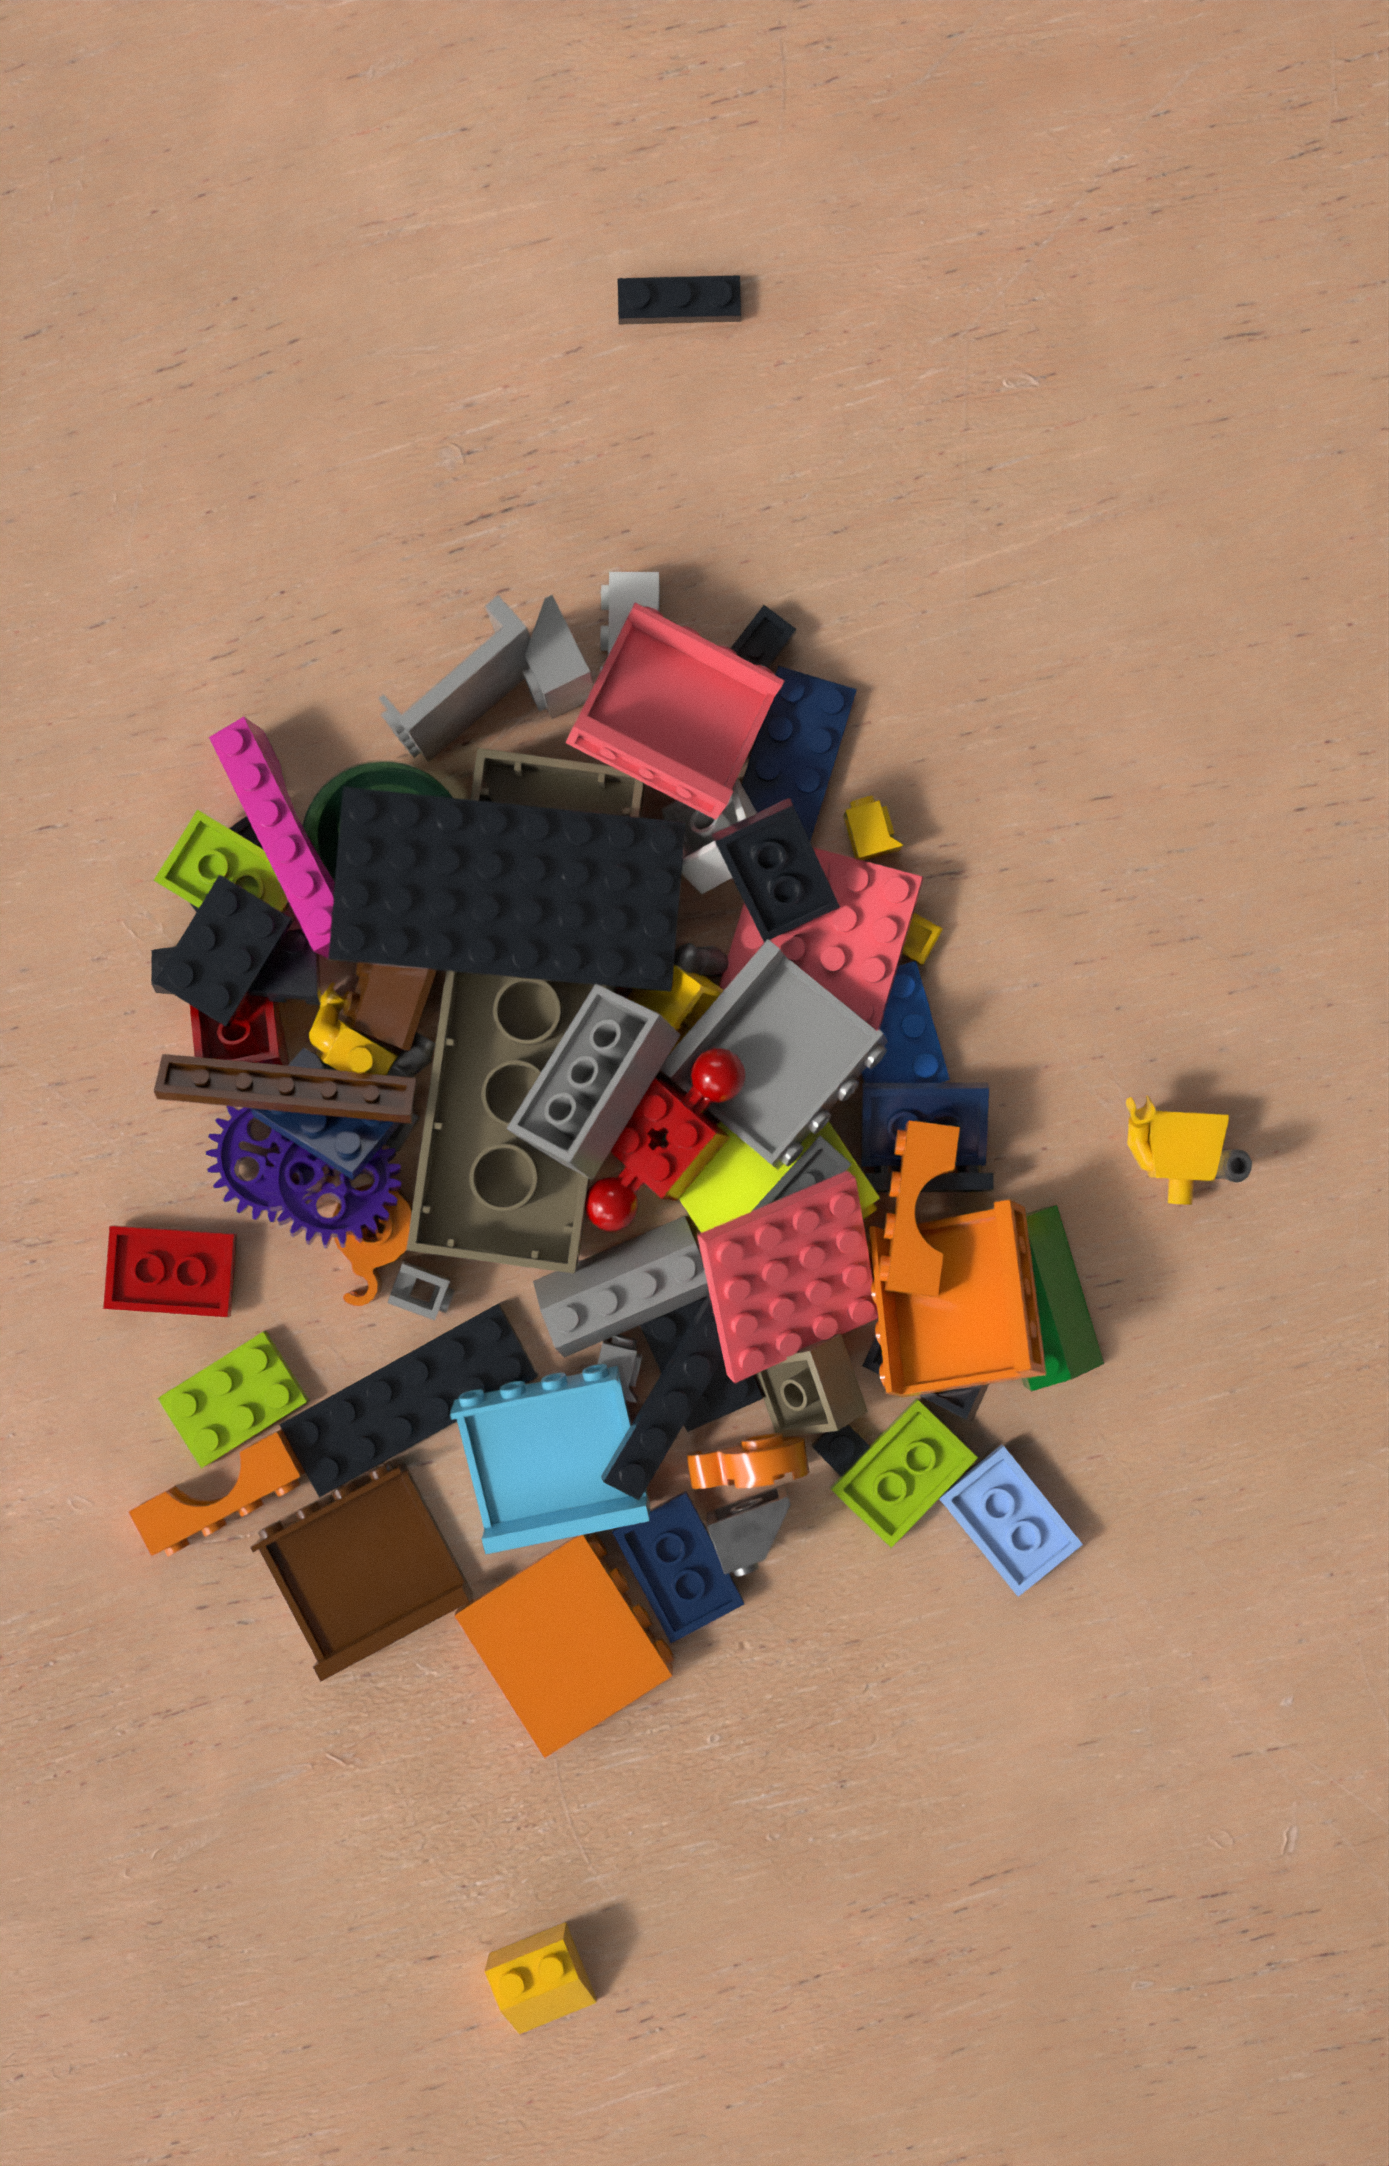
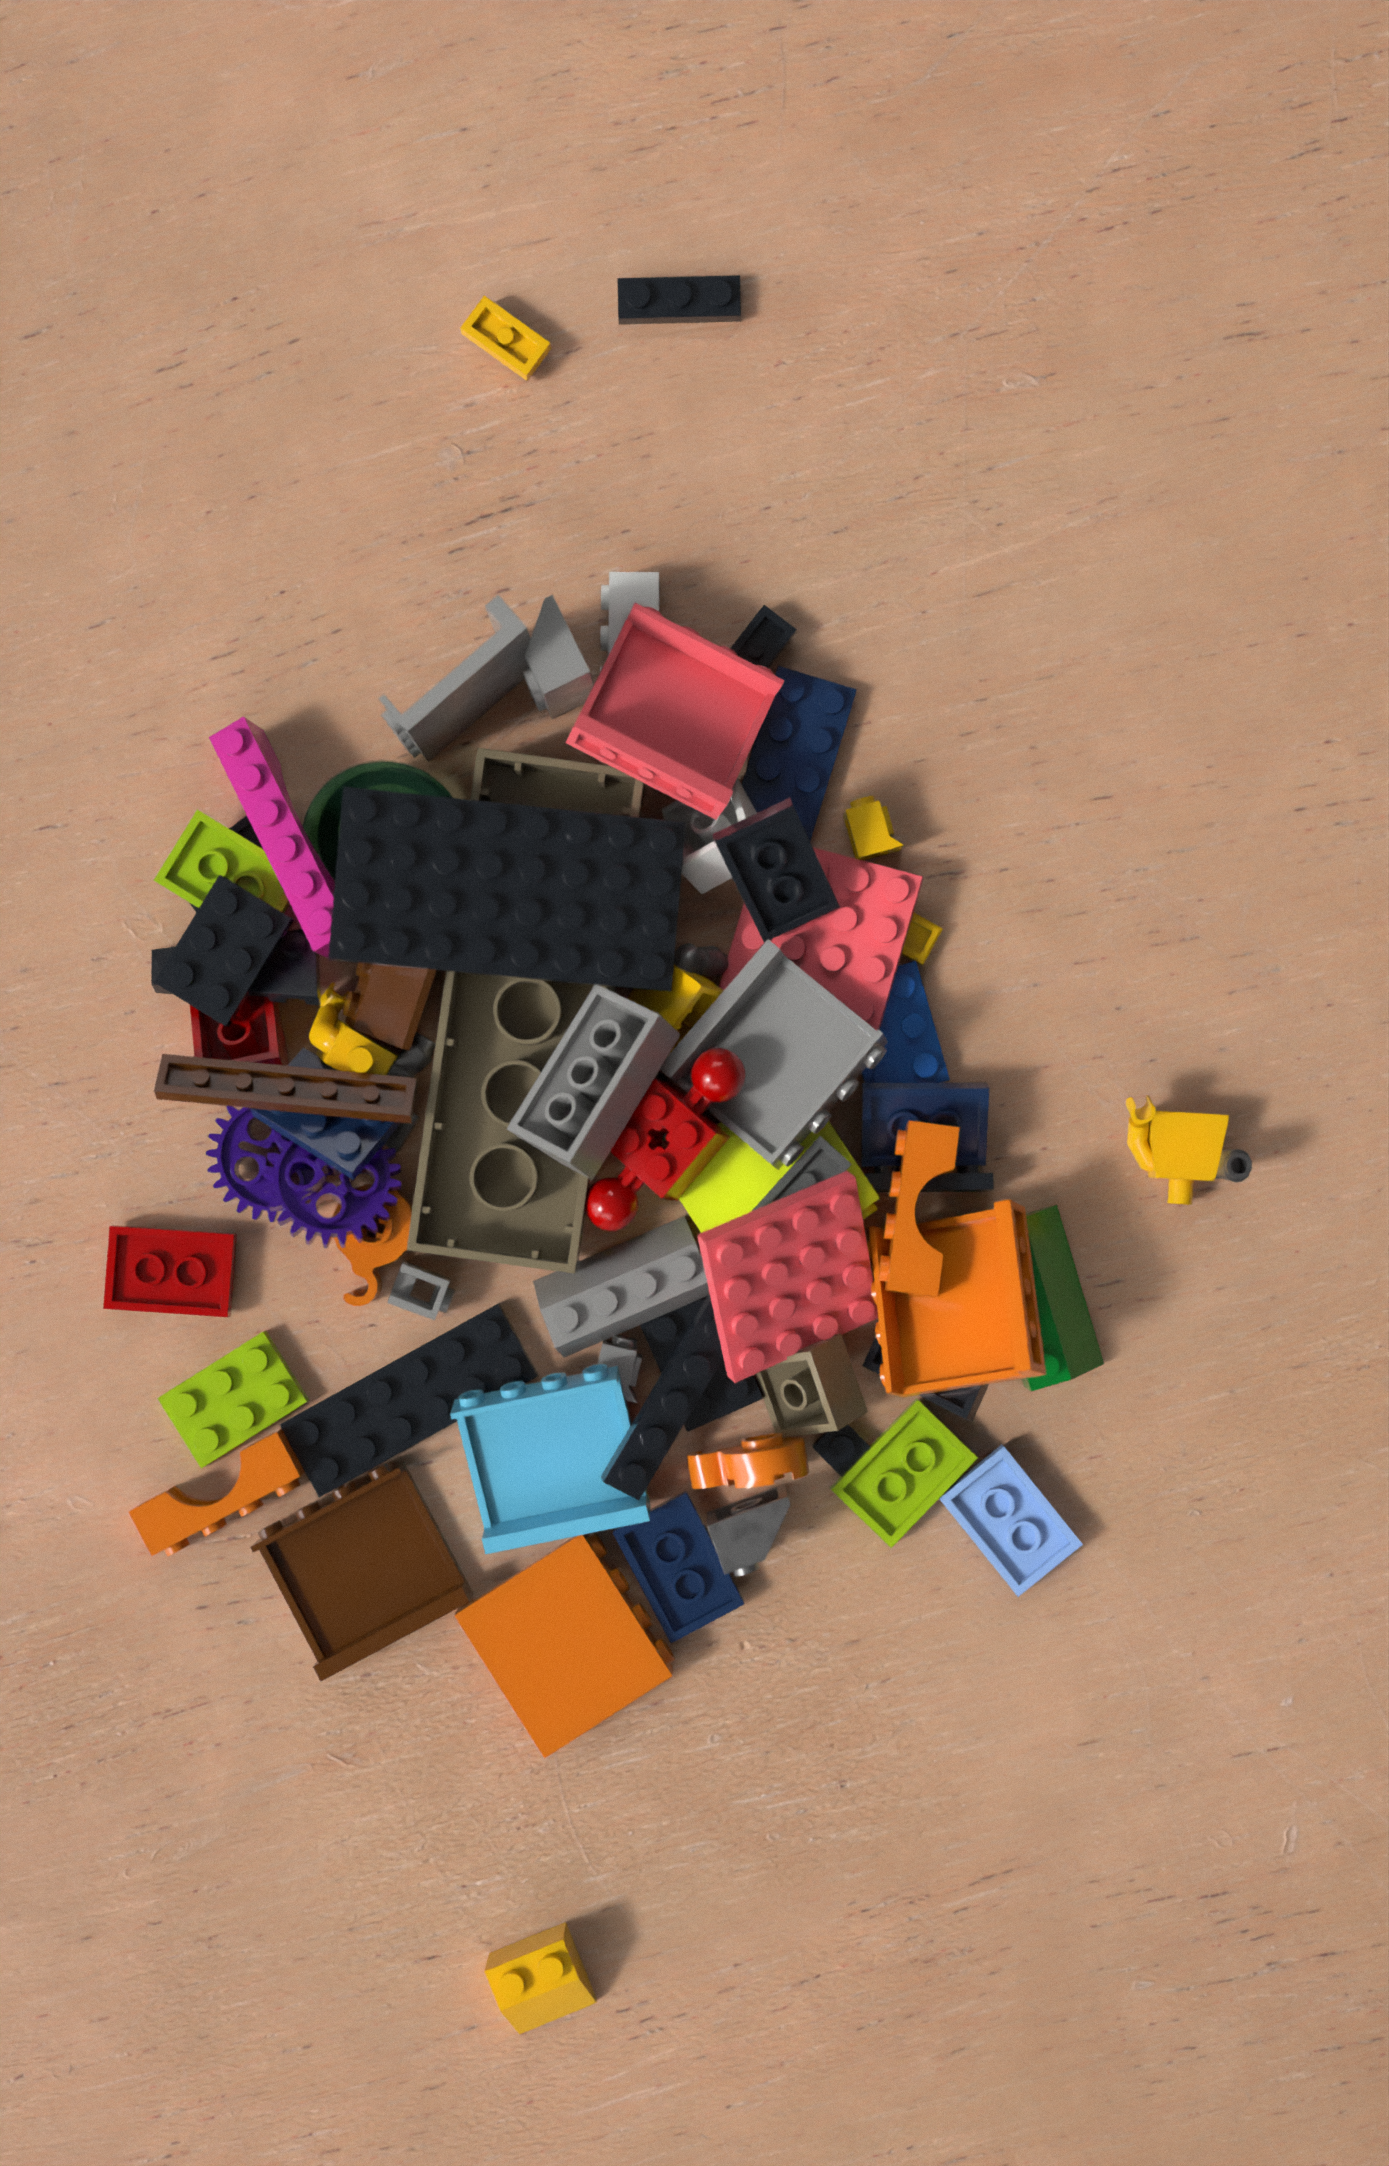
(505, 338): none -> yellow plate

